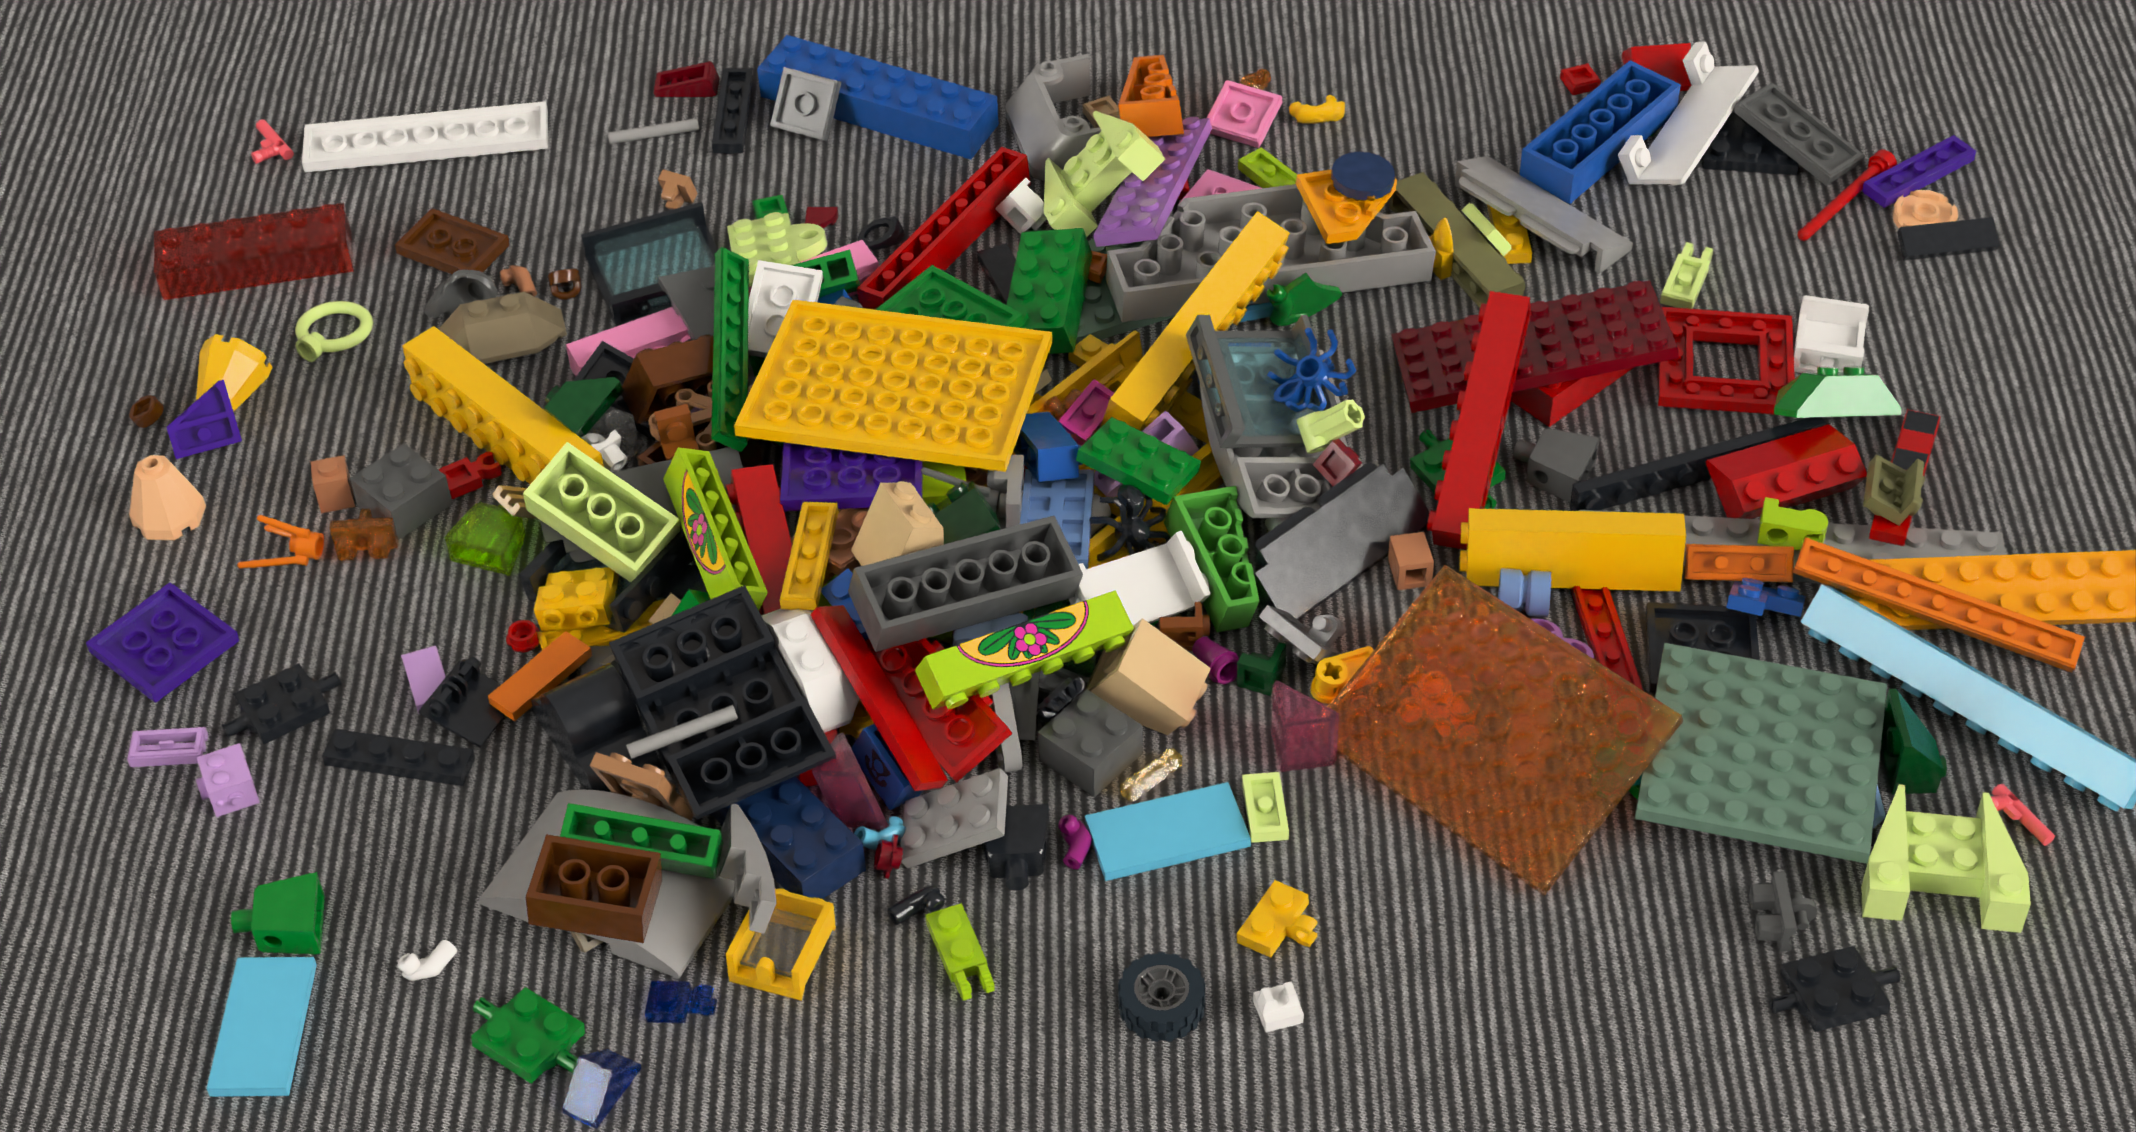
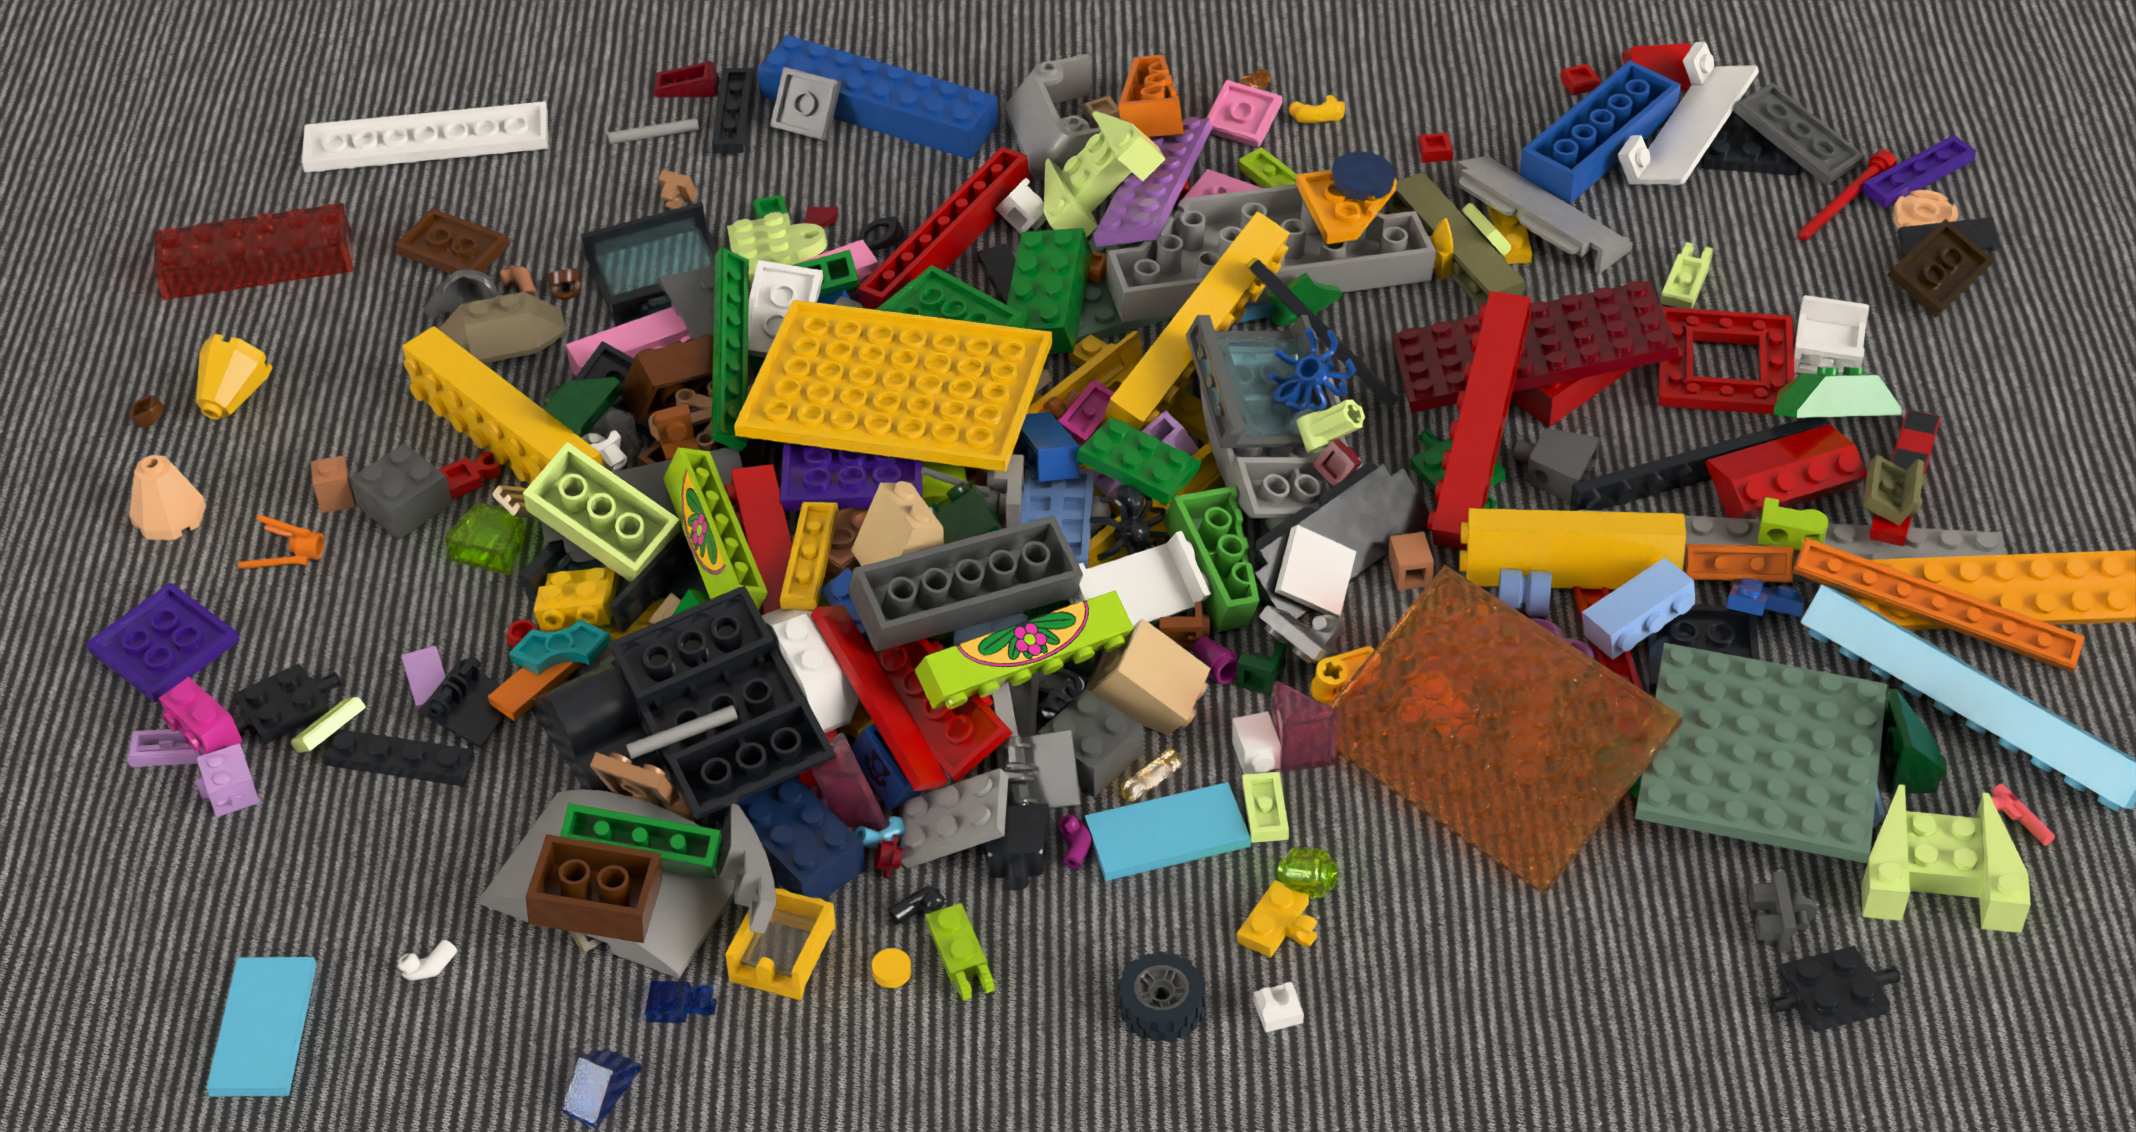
(198, 718): none -> dark pink brick
(205, 424): dark purple wing -> none
(272, 145): coral hose -> none
(285, 916): green torso -> none
(314, 344): yellowish green piece -> none
(327, 724): none -> yellowish green tile
(364, 533): clear orange hips -> none
(527, 1034): green plate -> none
(574, 644): none -> teal tile
(891, 968): none -> yellow tile
(1042, 770): none -> hinge
(1256, 743): none -> white brick
(1308, 871): none -> clear neon green head
(1315, 571): none -> white tile
(1342, 352): none -> black tile
(1435, 147): none -> red tile
(1638, 608): none -> light blue brick
(1940, 268): none -> dark brown plate

